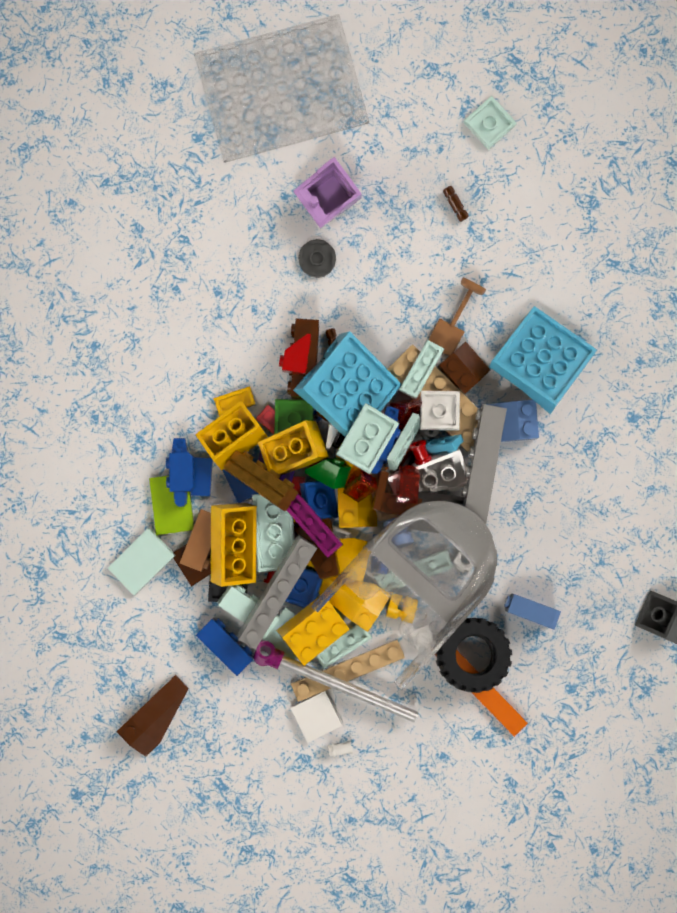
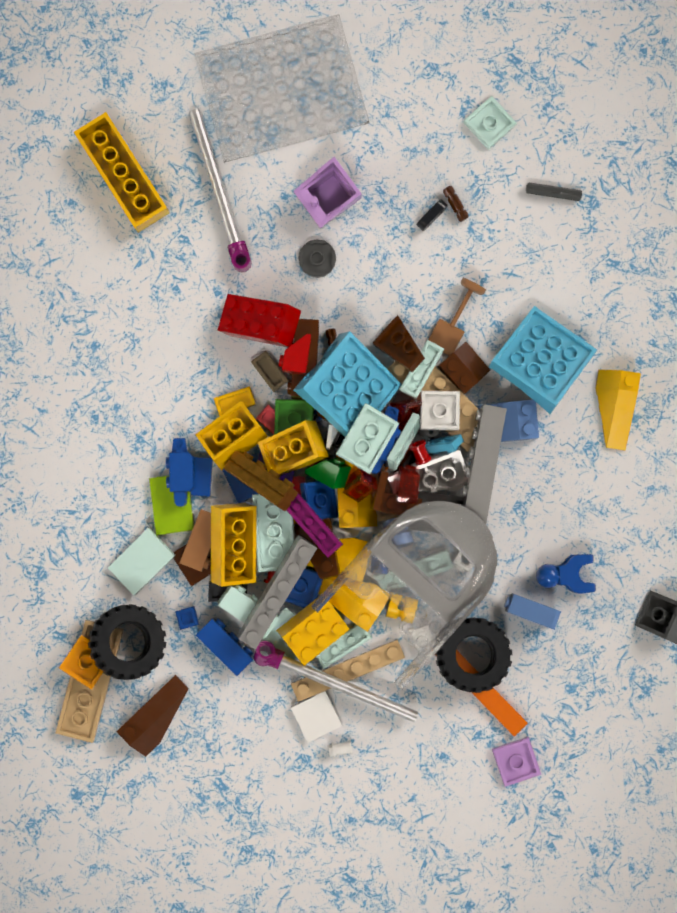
(80, 665): none -> light orange plate
(84, 706): none -> tan plate
(121, 172): none -> yellow brick
(152, 634): none -> black tyre
(187, 617): none -> blue tile
(237, 247): none -> flat silver piece
(259, 320): none -> red brick
(269, 371): none -> dark tan tile
(399, 345): none -> reddish brown wing
(432, 215): none -> black beam
(516, 761): none -> lavender tile
(553, 191): none -> dark grey axle
(566, 574): none -> blue piece
(617, 400): none -> yellow wedge

